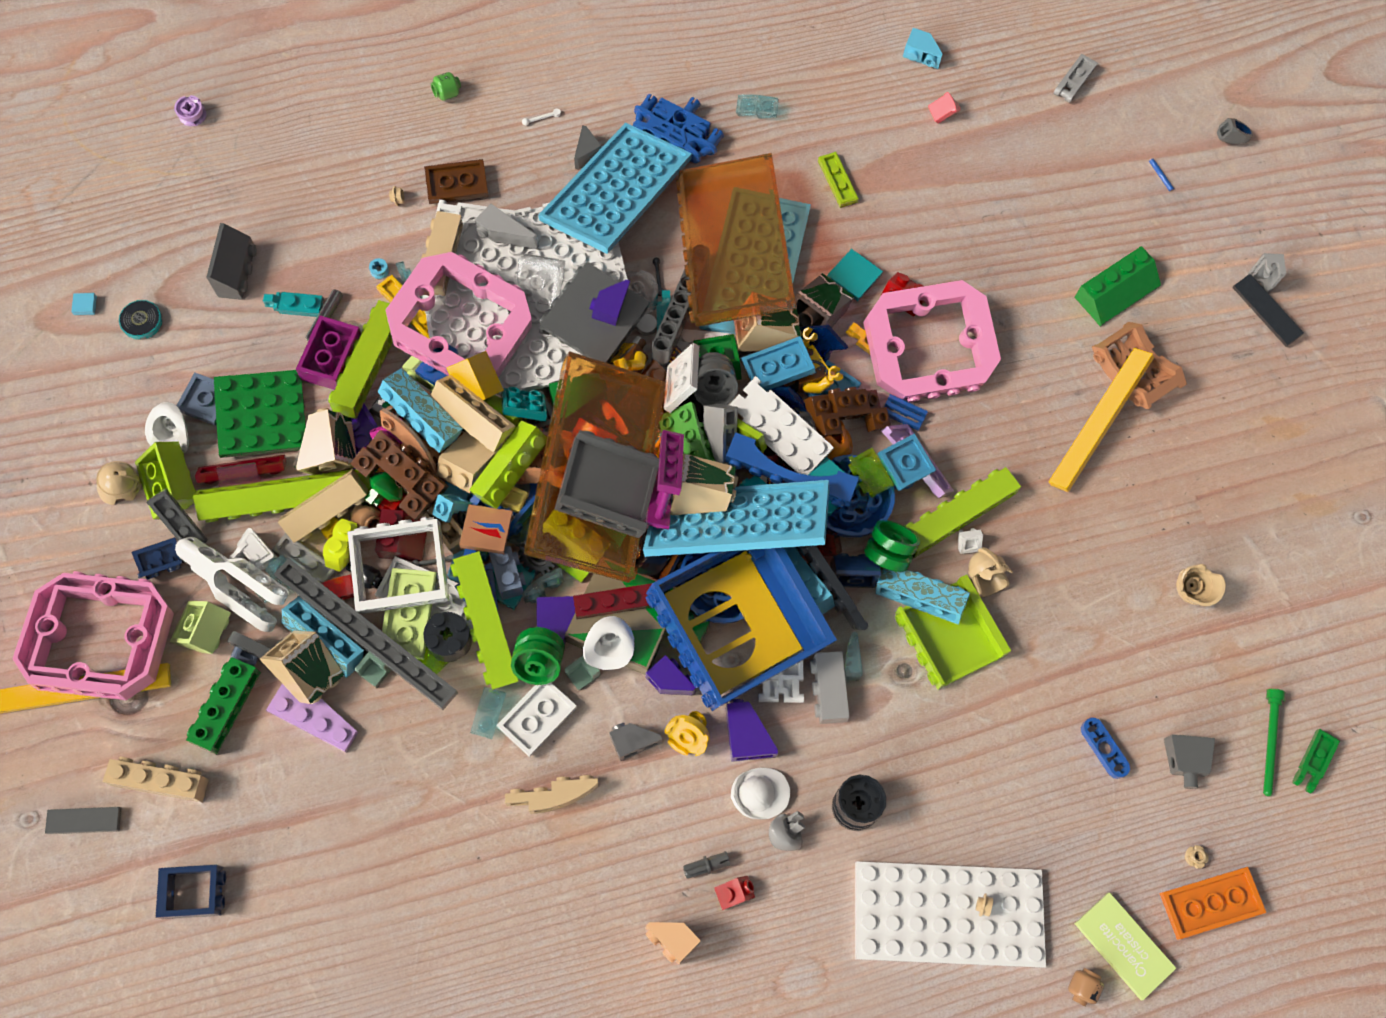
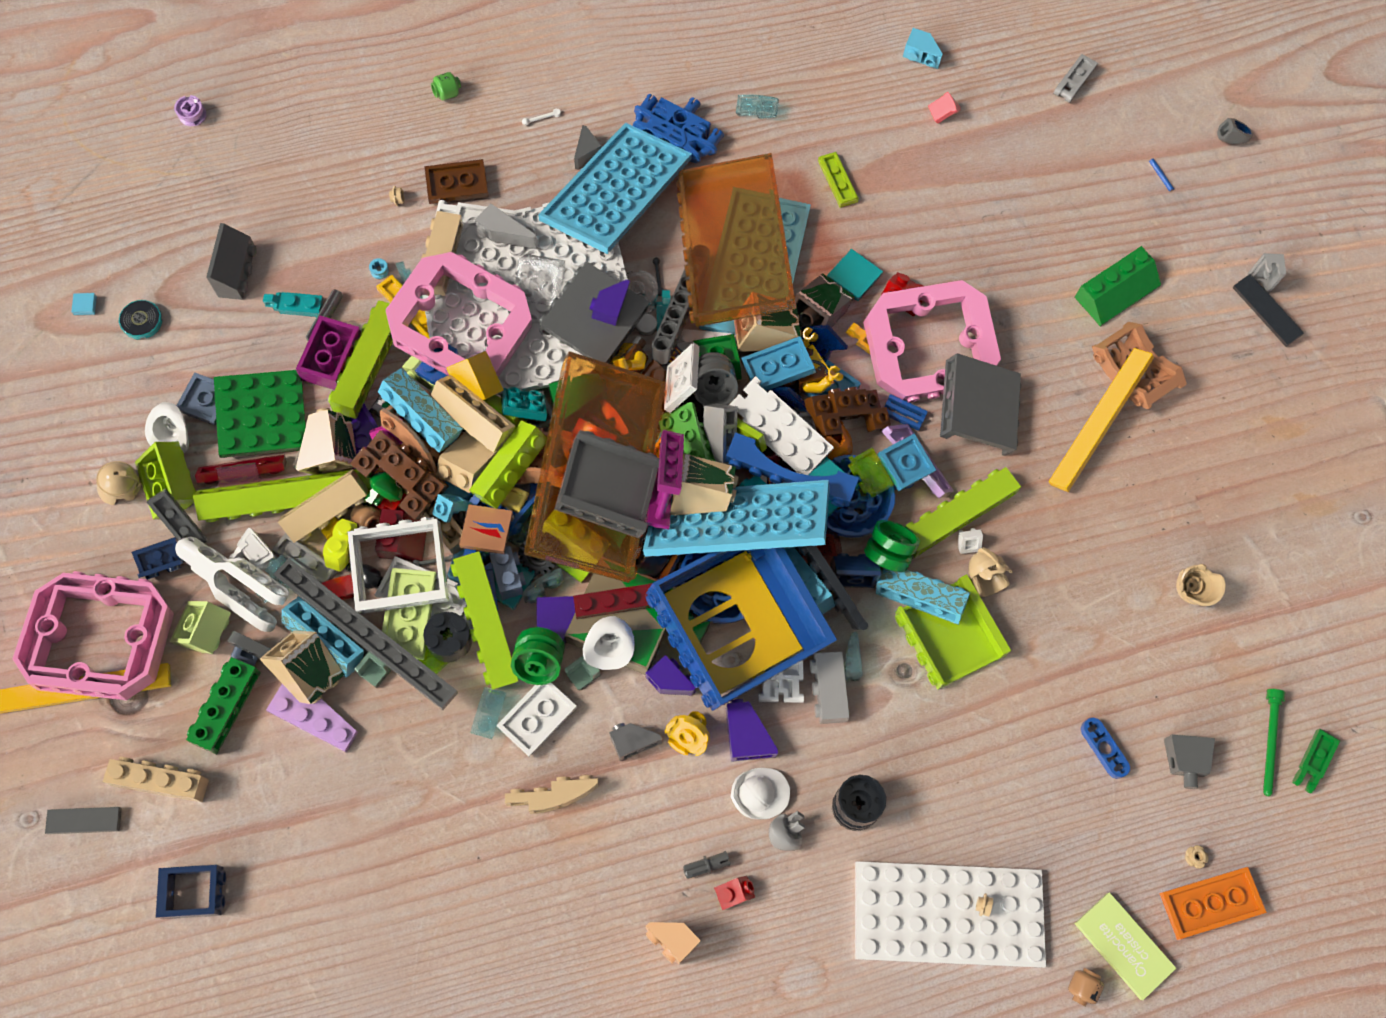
(981, 403): none -> dark grey panel

